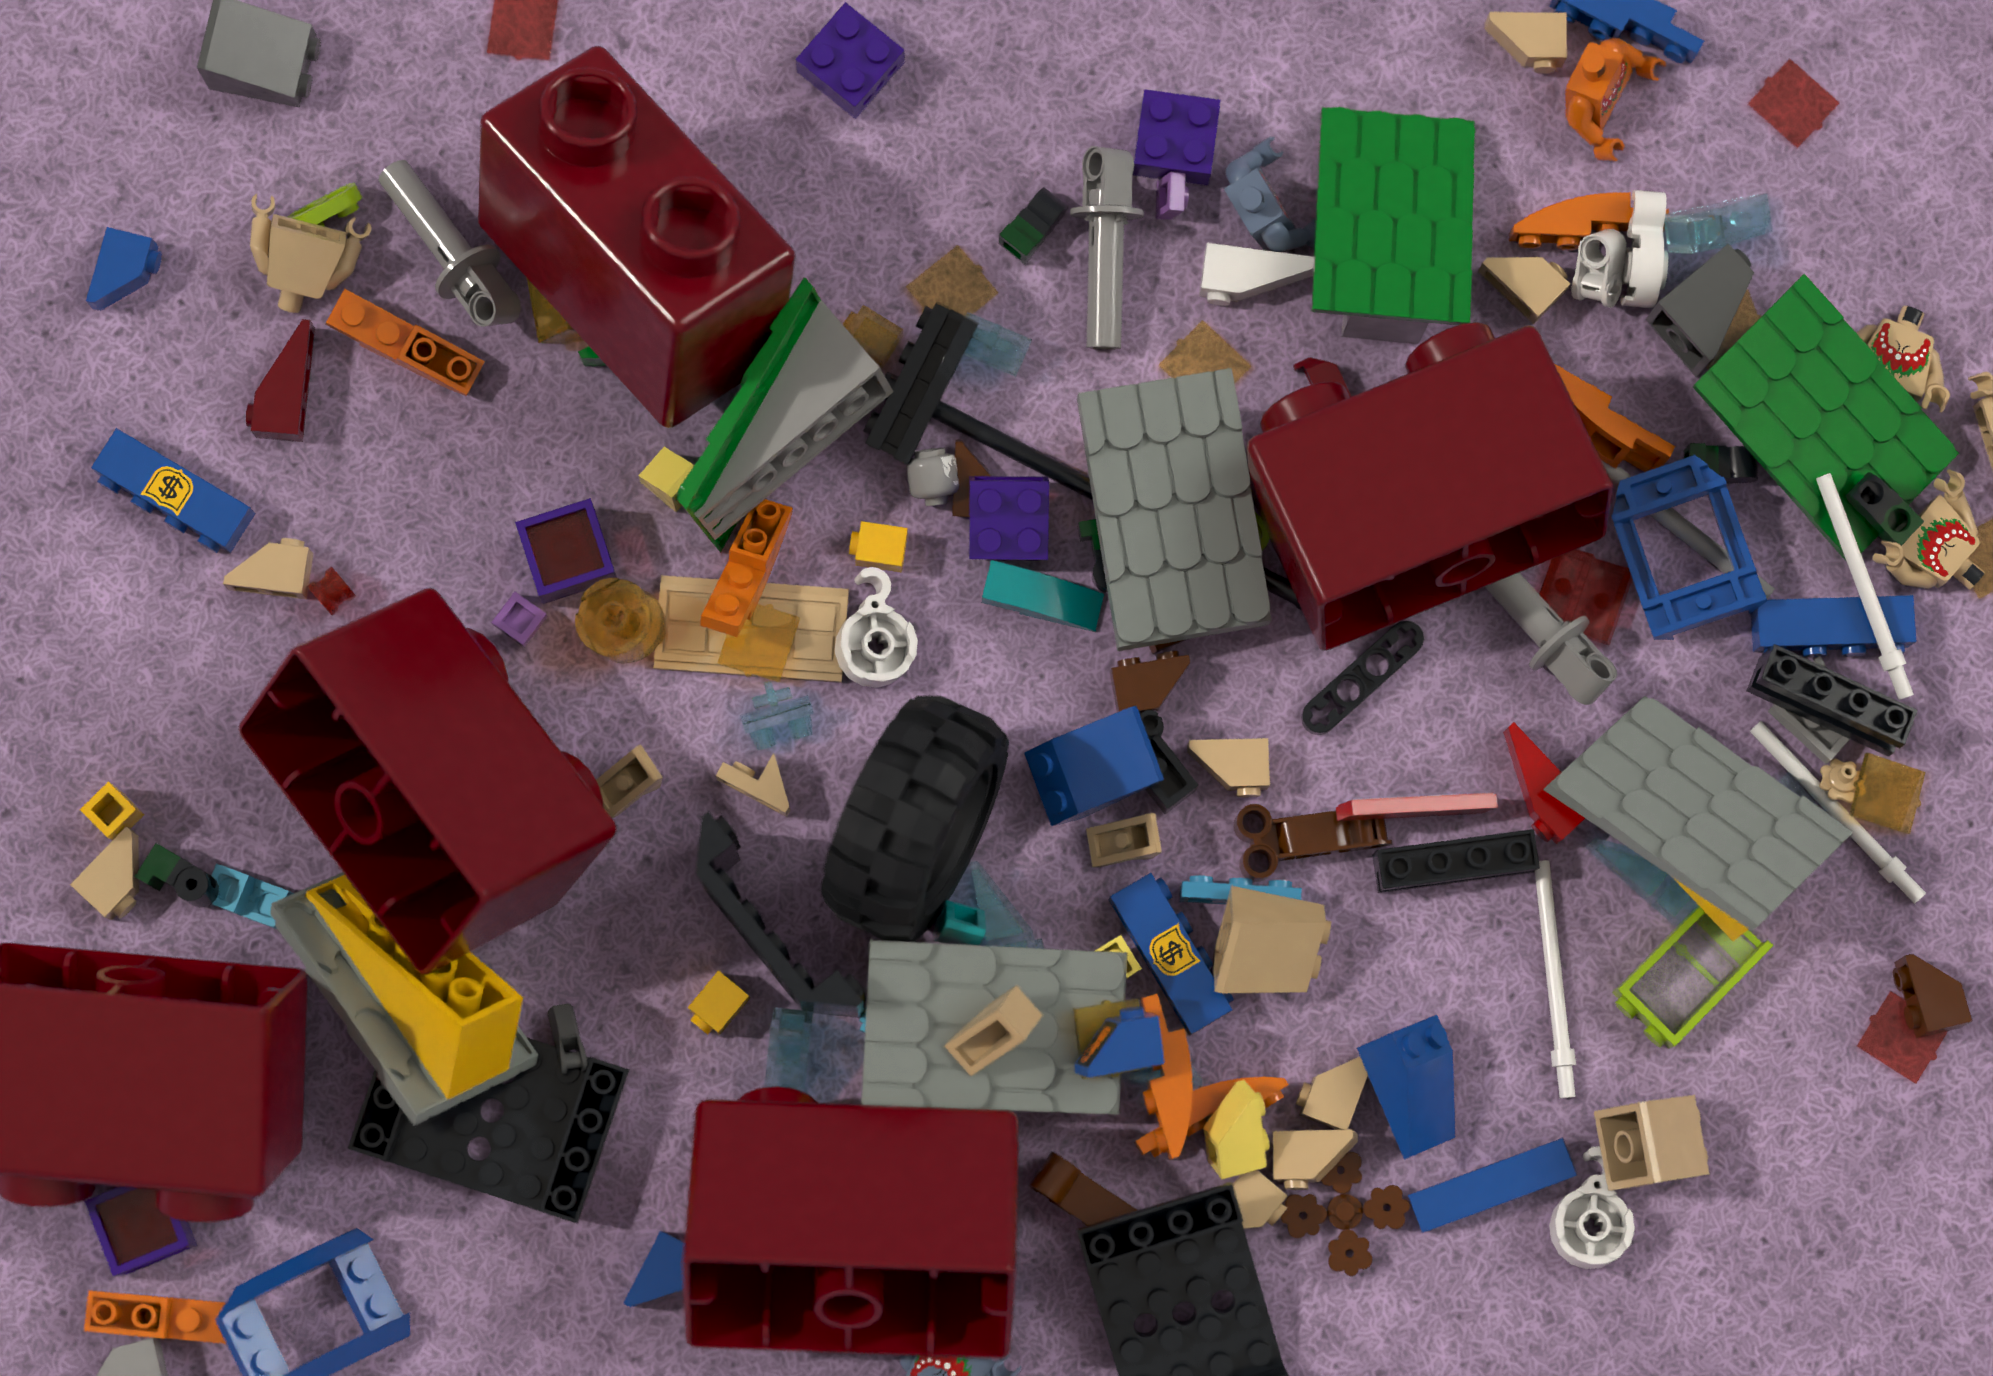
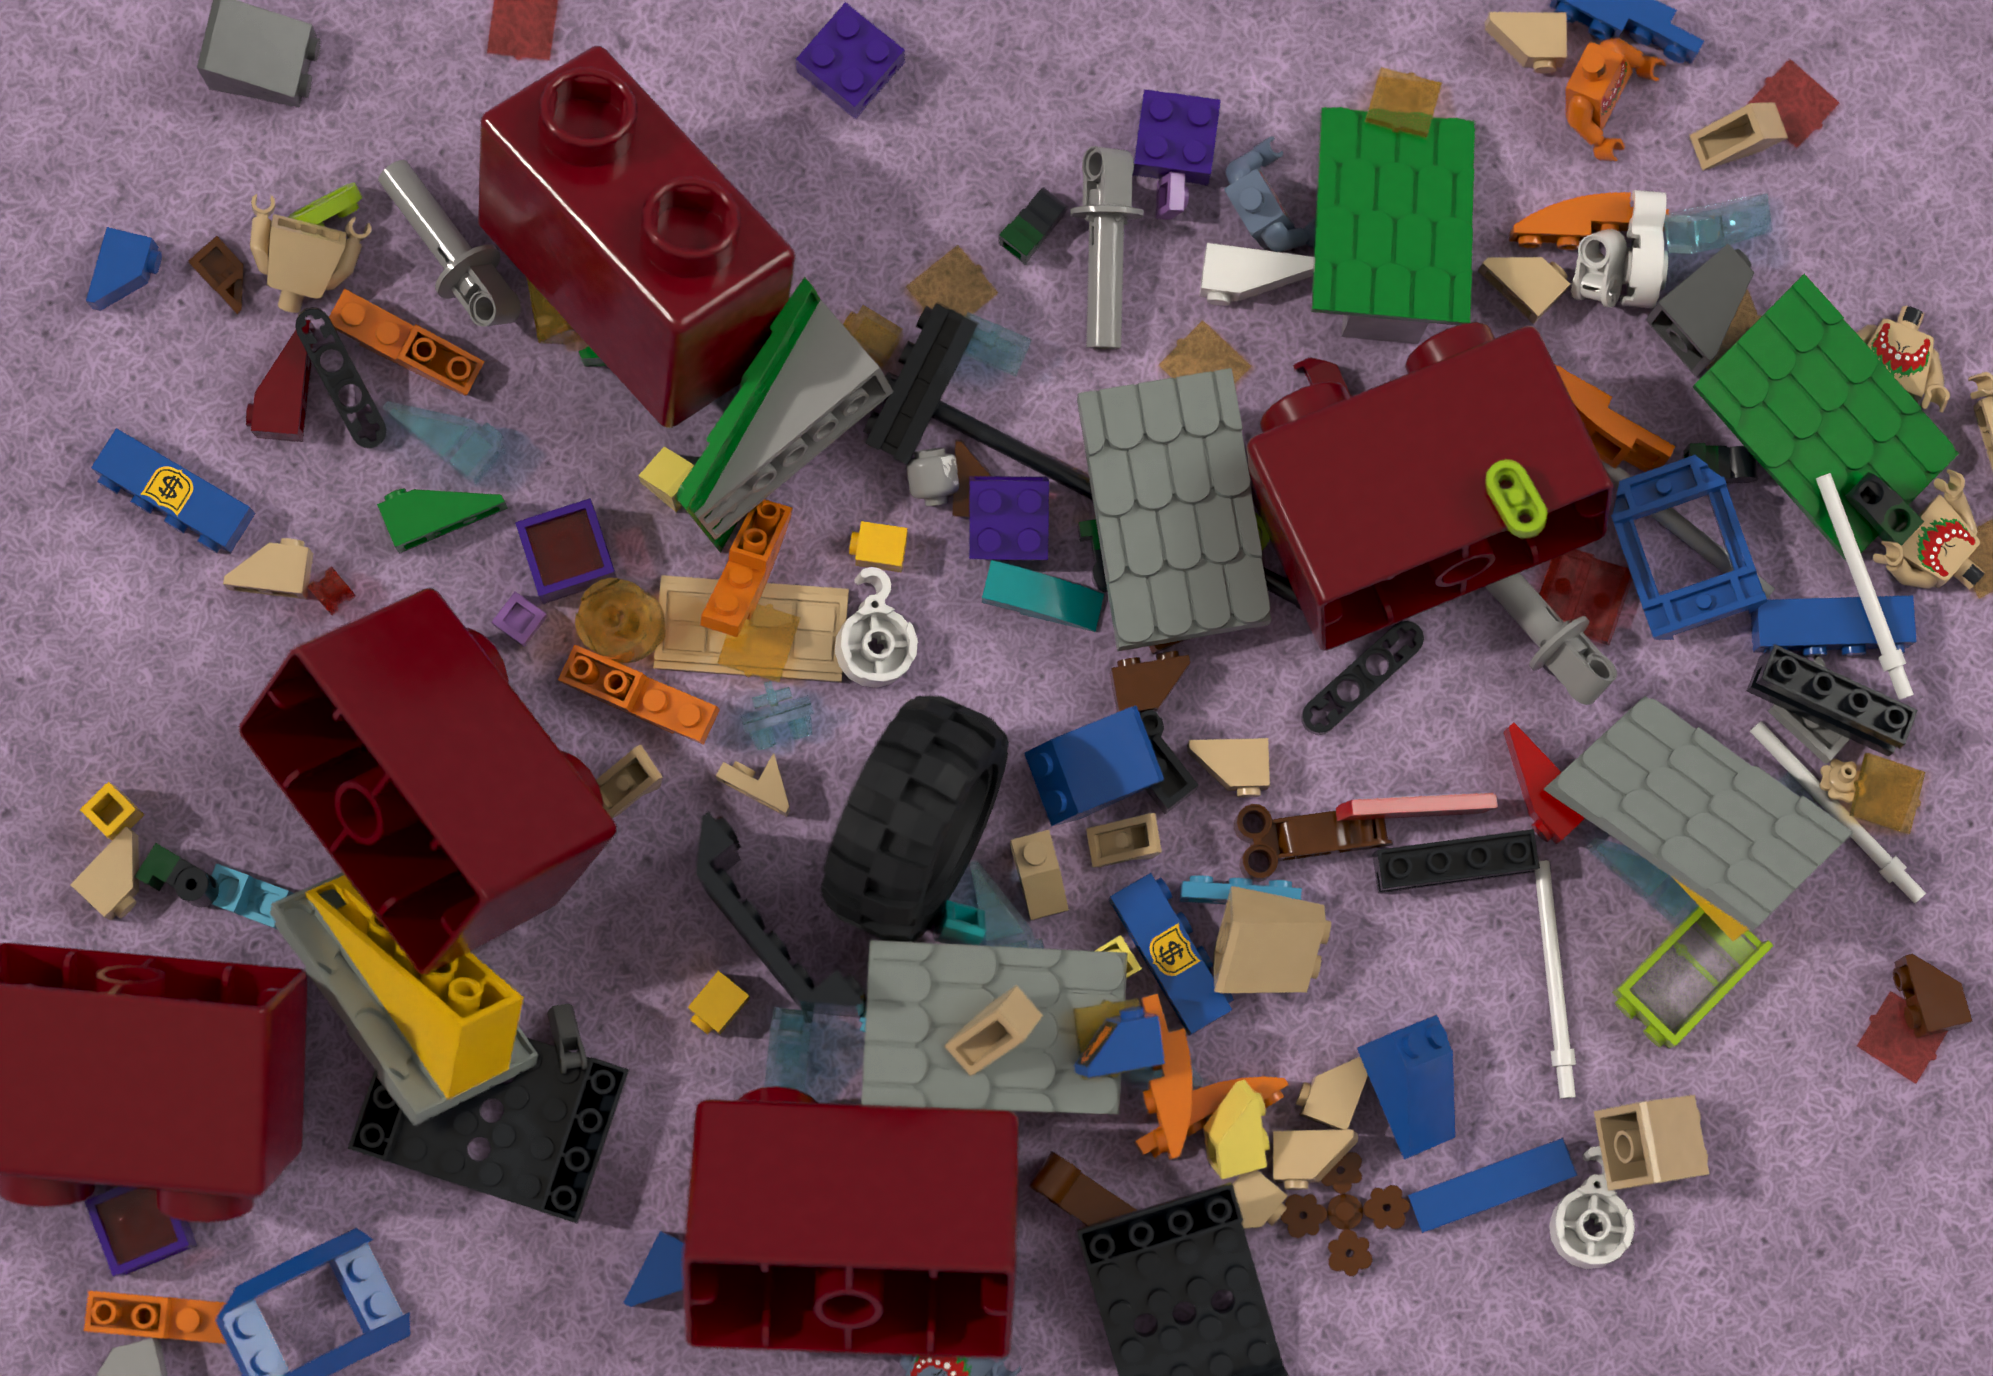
(221, 271): none -> reddish brown slope
(343, 376): none -> black beam
(429, 514): none -> green slope
(454, 439): none -> clear light blue slope
(638, 695): none -> orange slope
(1039, 874): none -> tan slope
(1403, 102): none -> clear yellow piece
(1516, 501): none -> lime plate
(1738, 135): none -> tan slope

